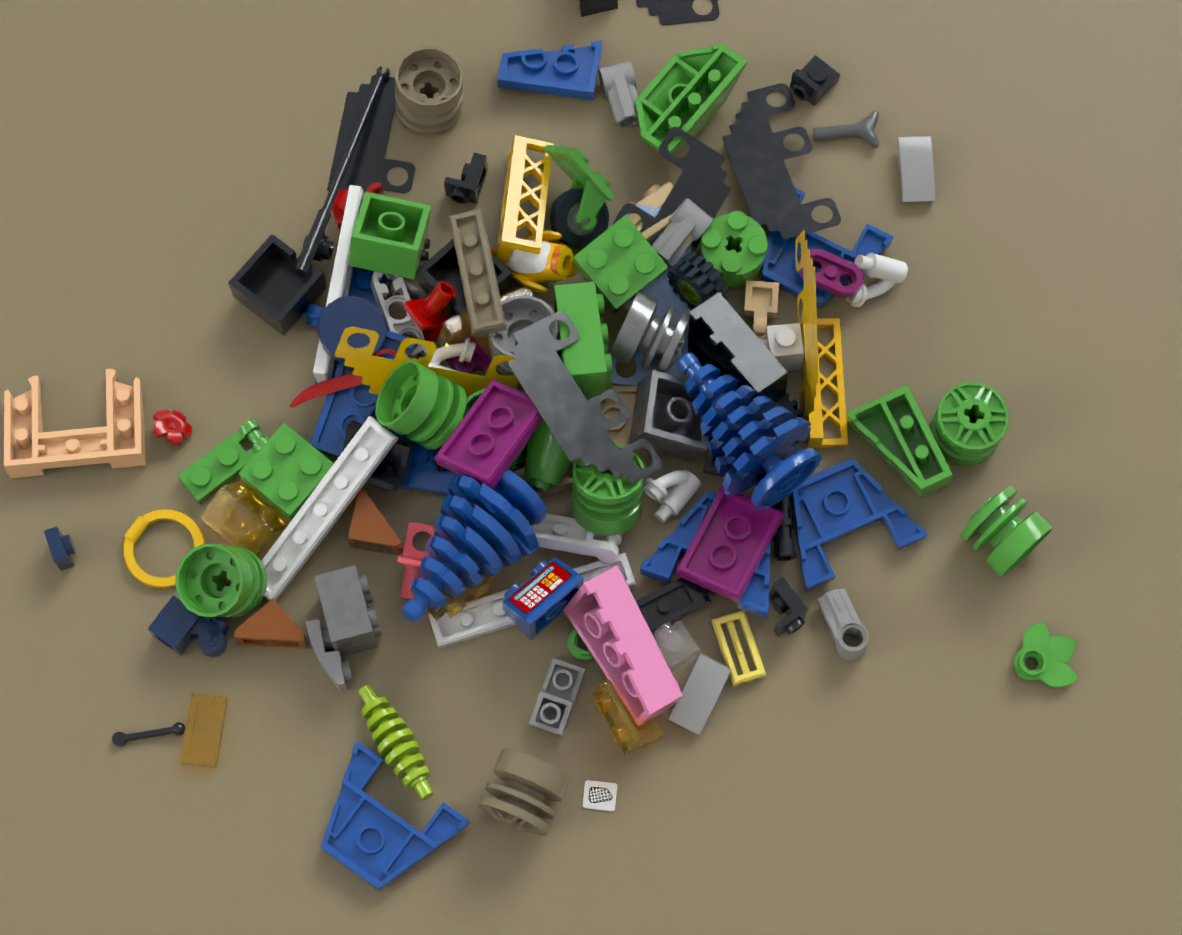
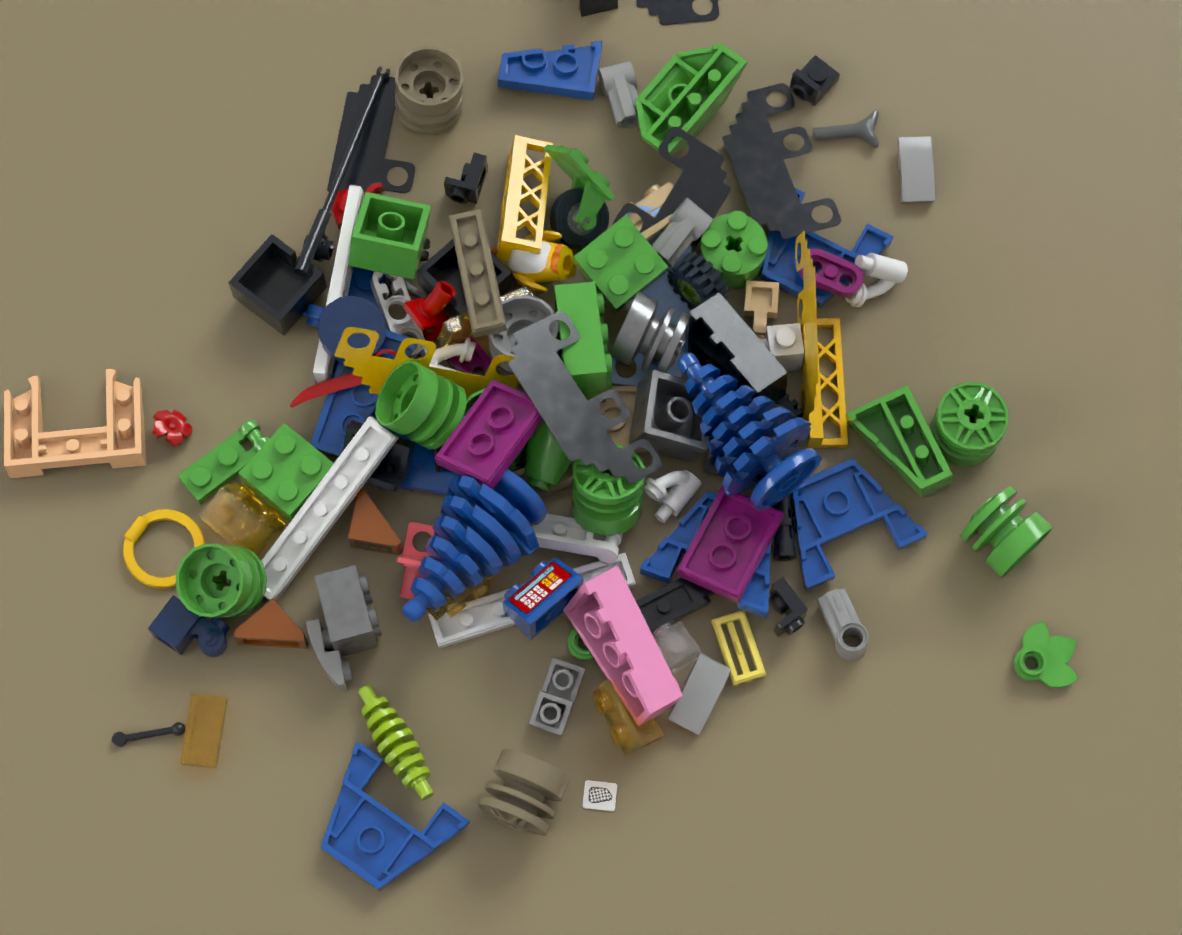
(60, 547): dark blue plate -> none

